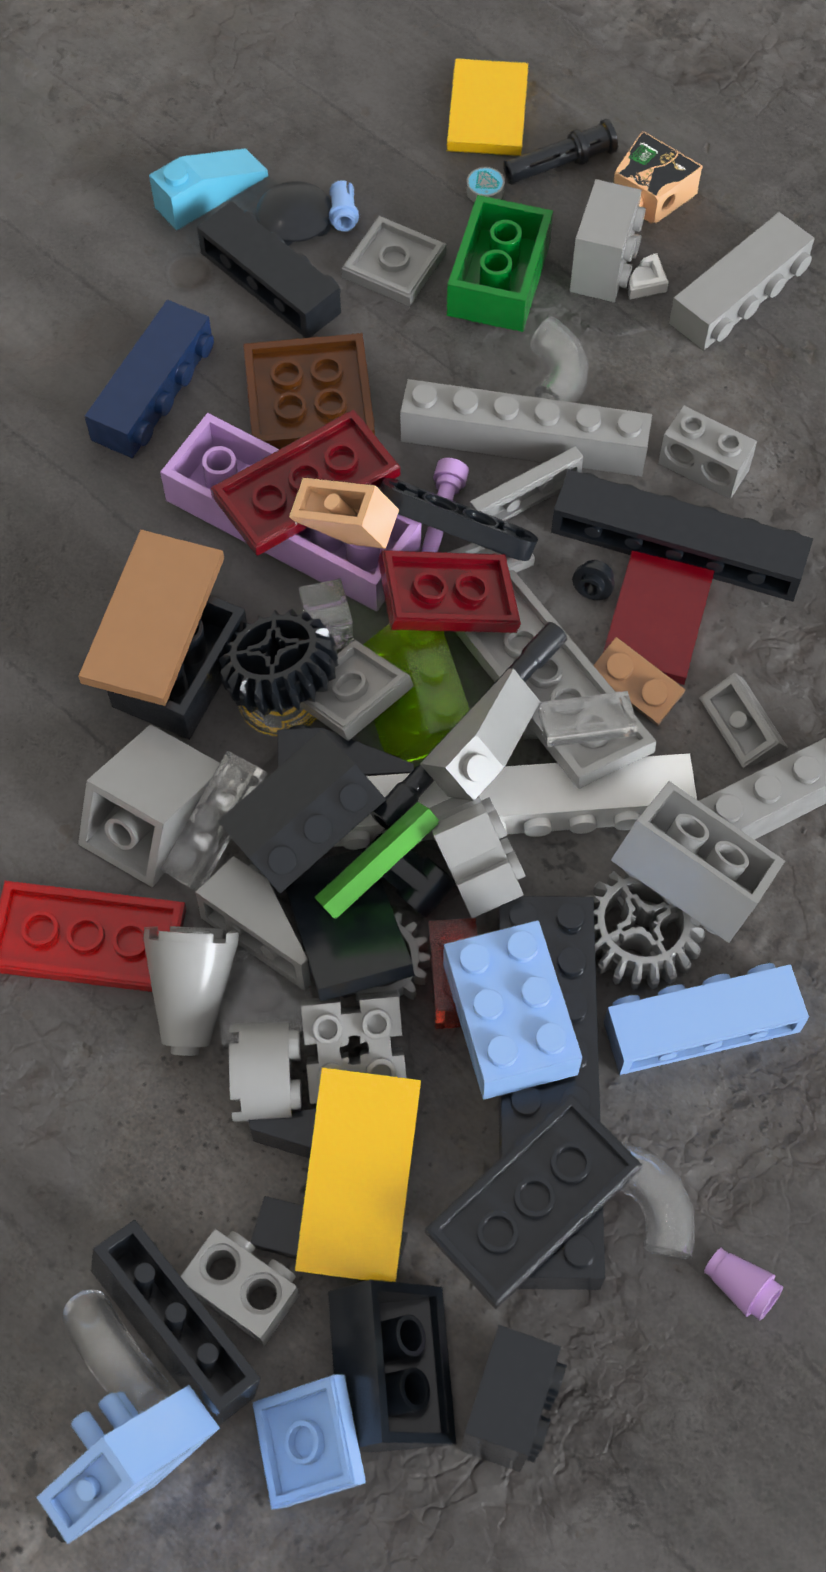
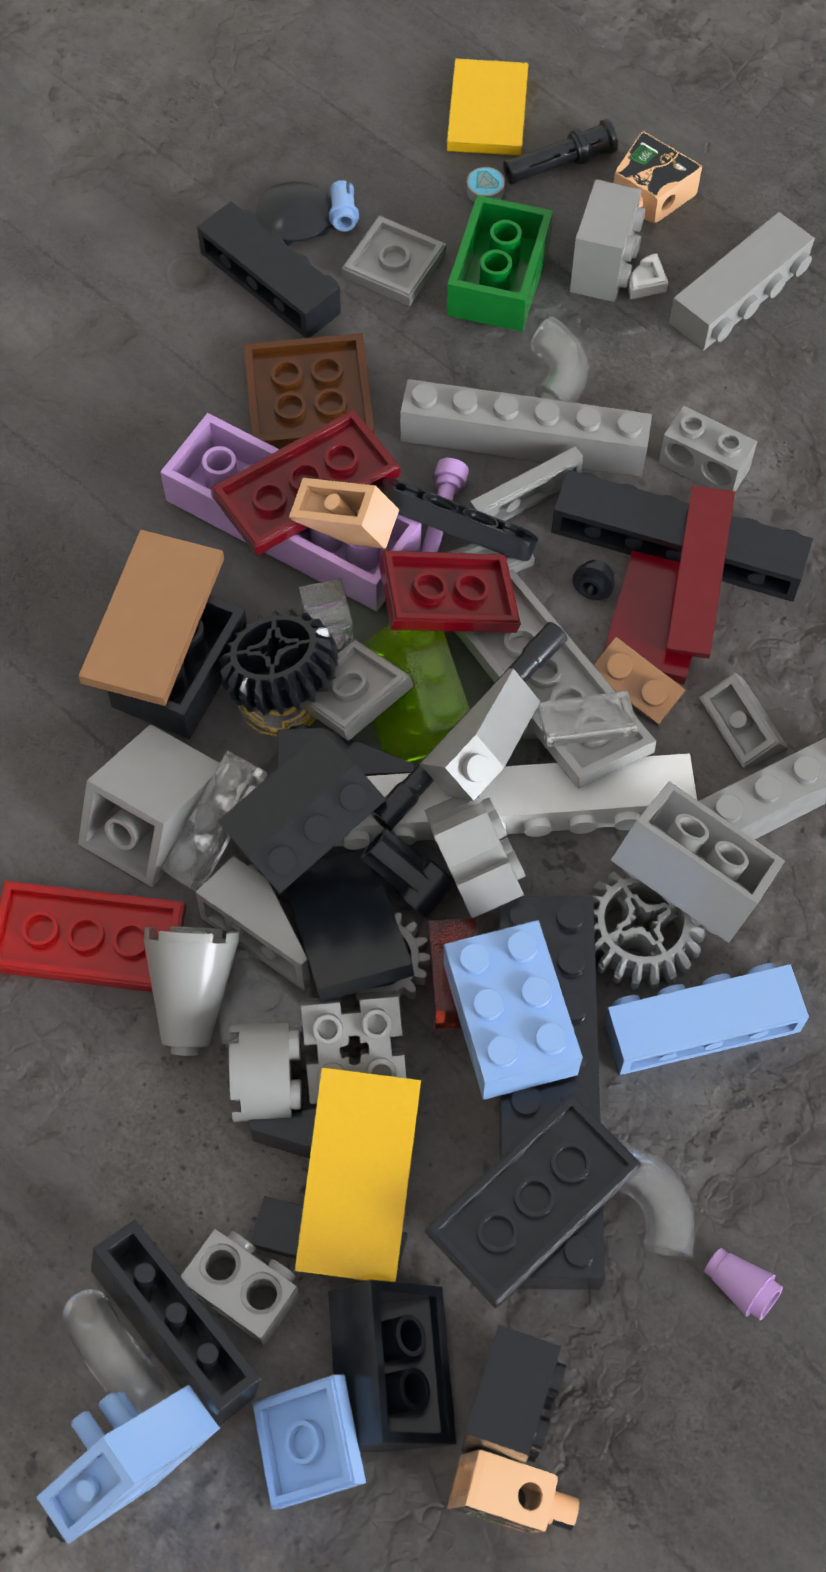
(149, 379): dark blue brick -> none
(202, 182): medium azure slope -> none
(377, 859): bright green tile -> none
(489, 1490): none -> light nougat torso
(700, 572): none -> dark red tile

